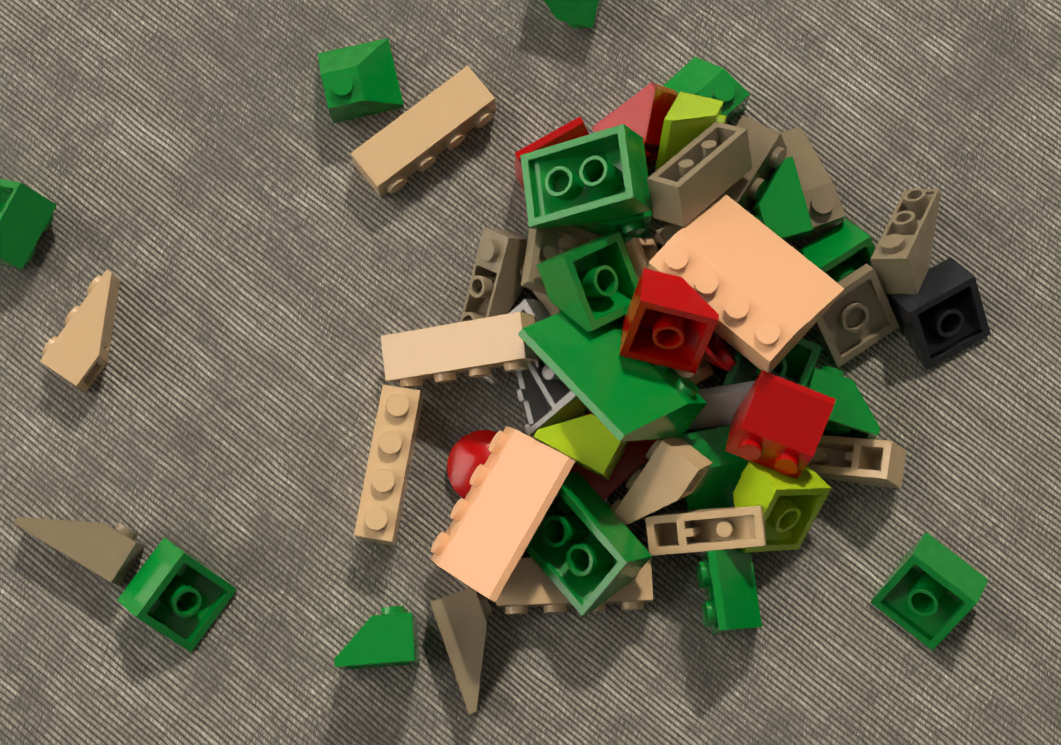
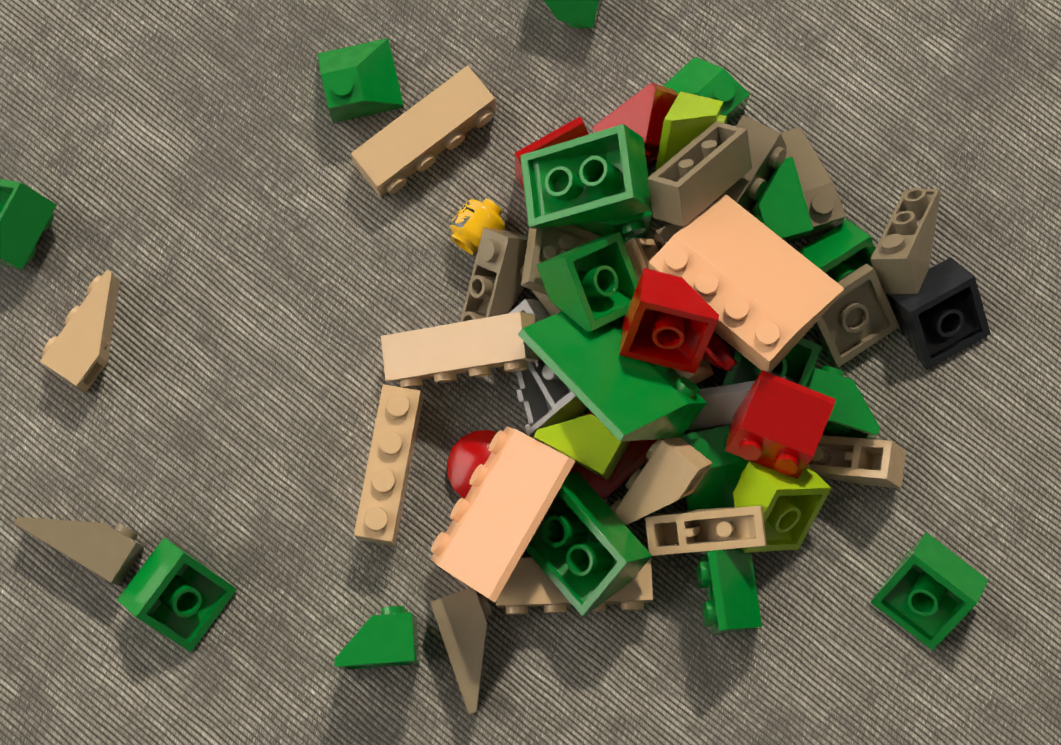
(470, 221): none -> yellow head

